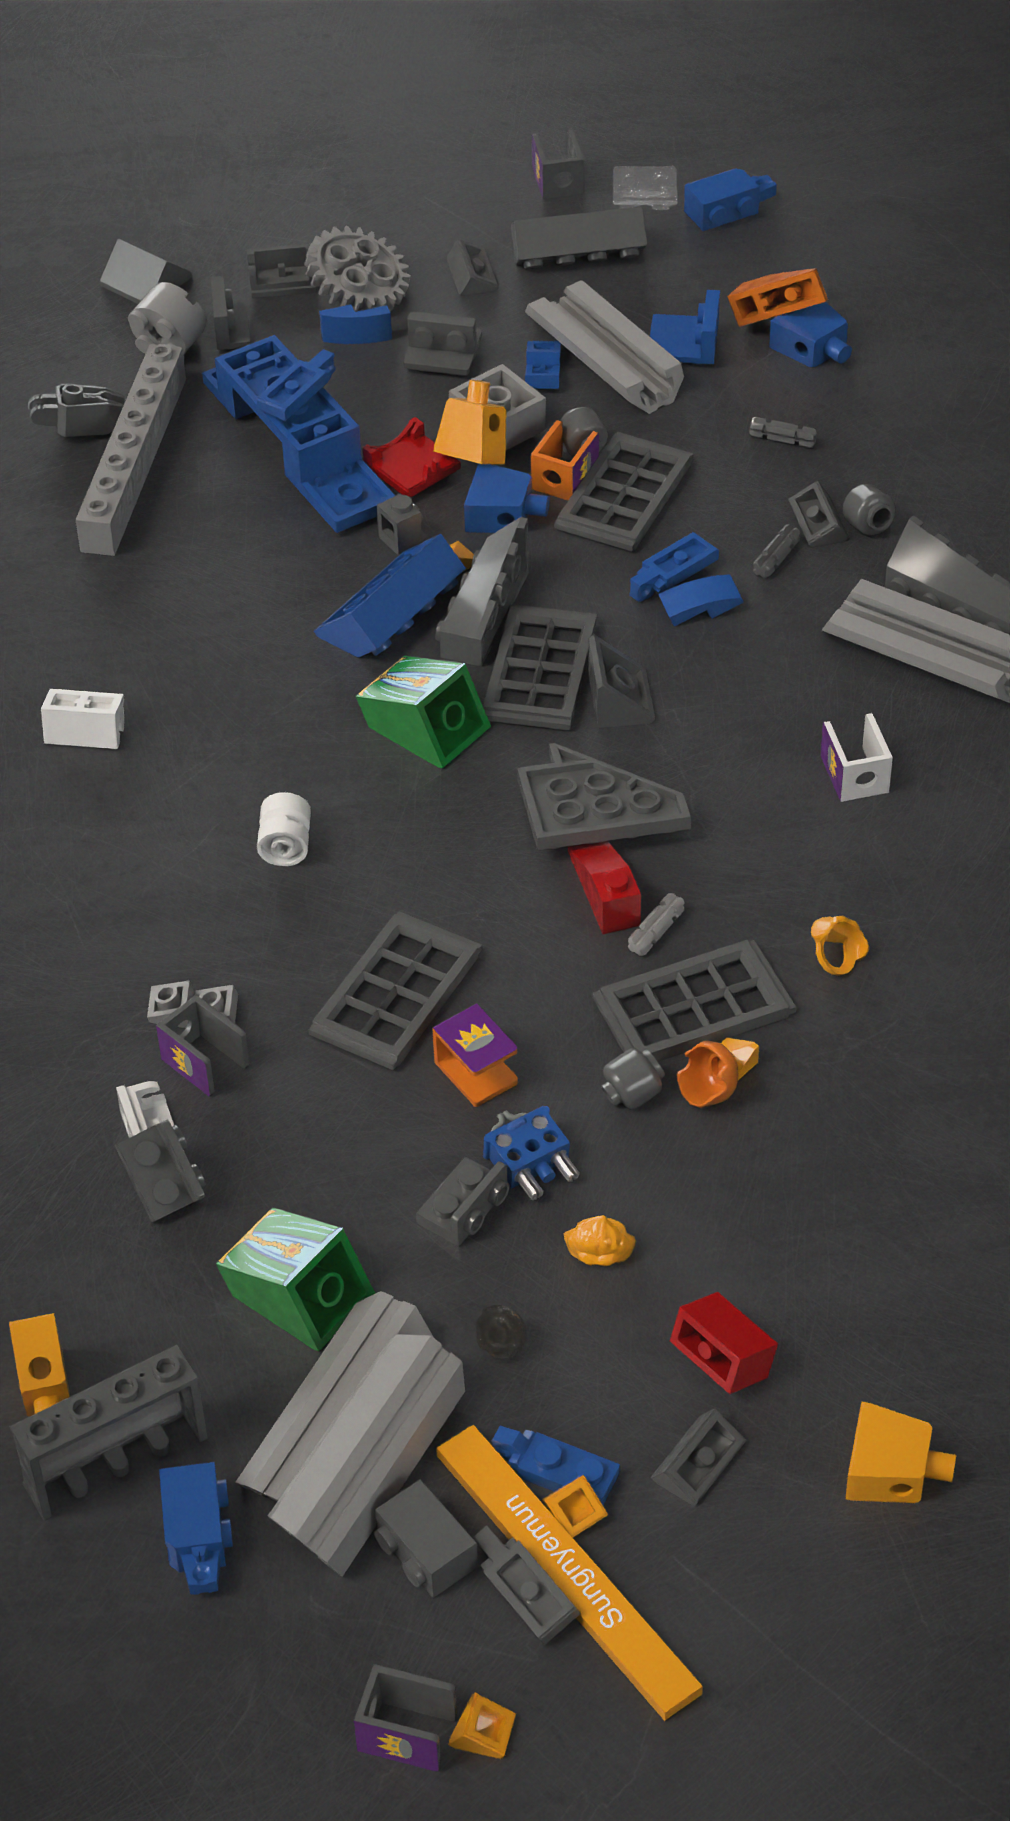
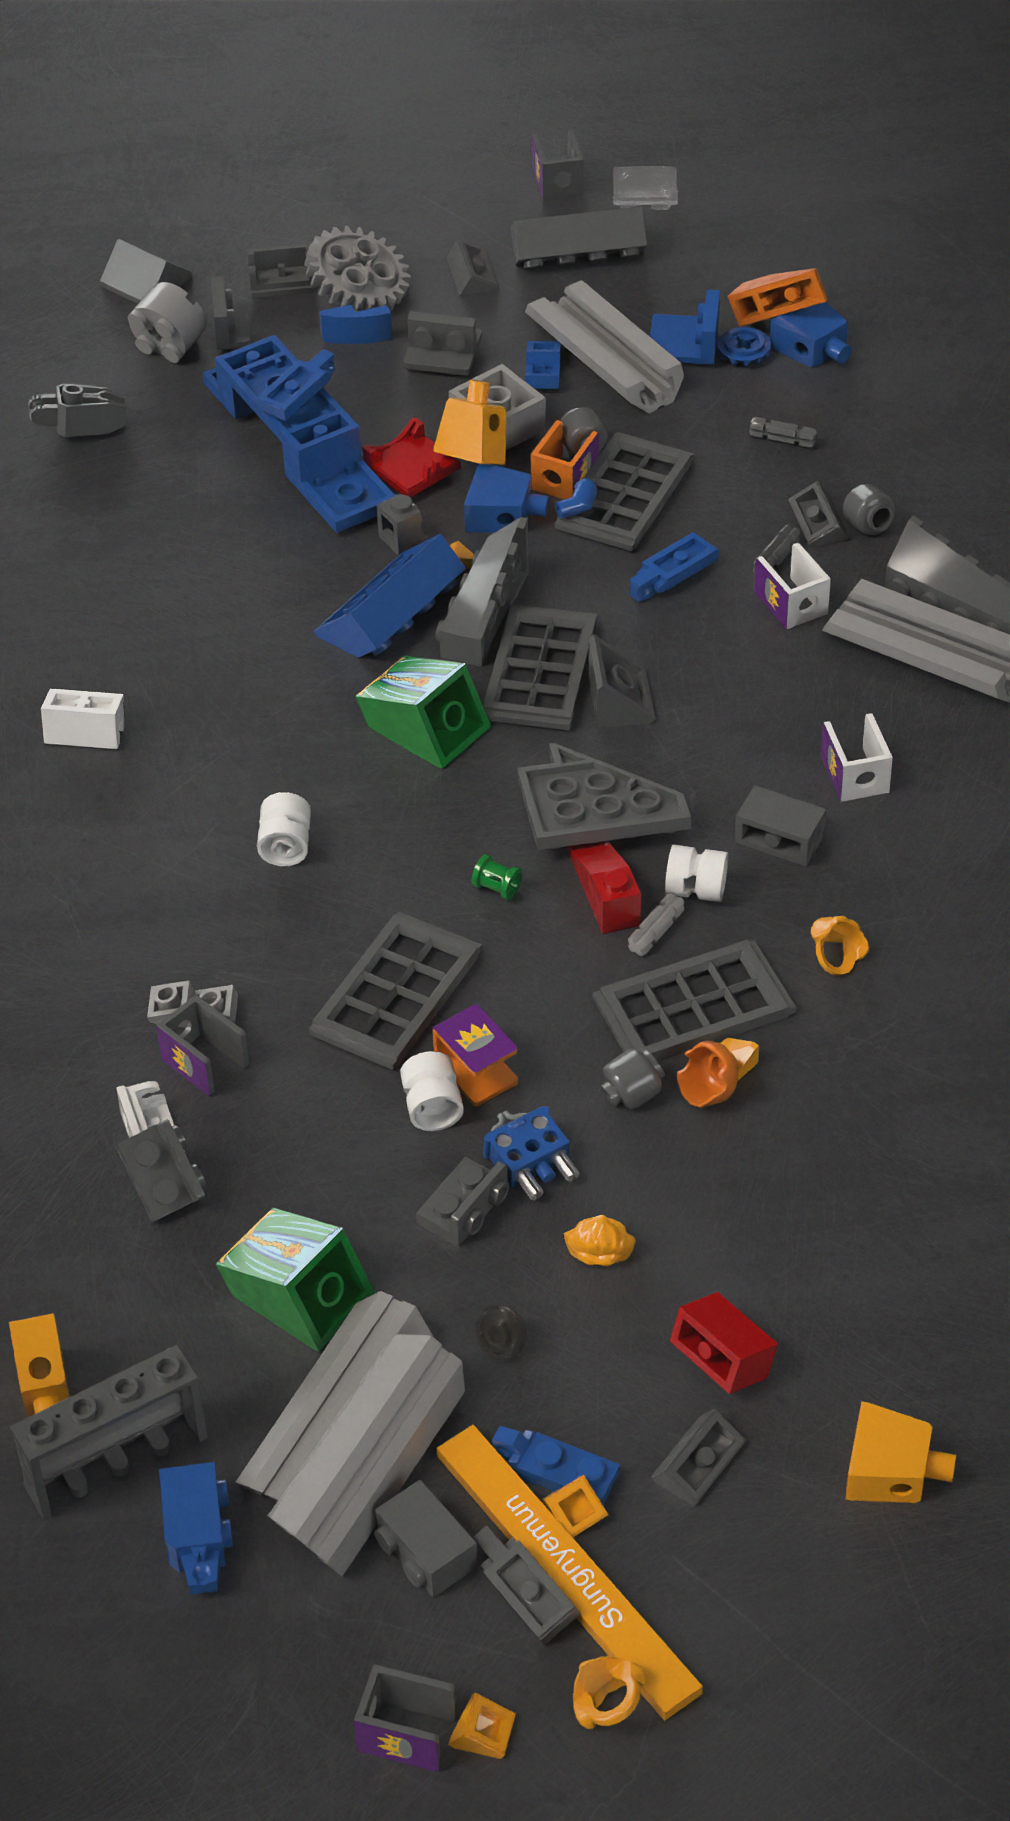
(131, 450): light grey brick -> none
(431, 1091): none -> white wheel
(509, 877): none -> green bush
(580, 502): none -> blue arm
(596, 1680): none -> light orange piece
(691, 598): blue slope -> none
(696, 873): none -> white wheel
(726, 197): blue hinge -> none
(746, 338): none -> blue gear
(780, 825): none -> dark grey brick
(785, 602): none -> white piece

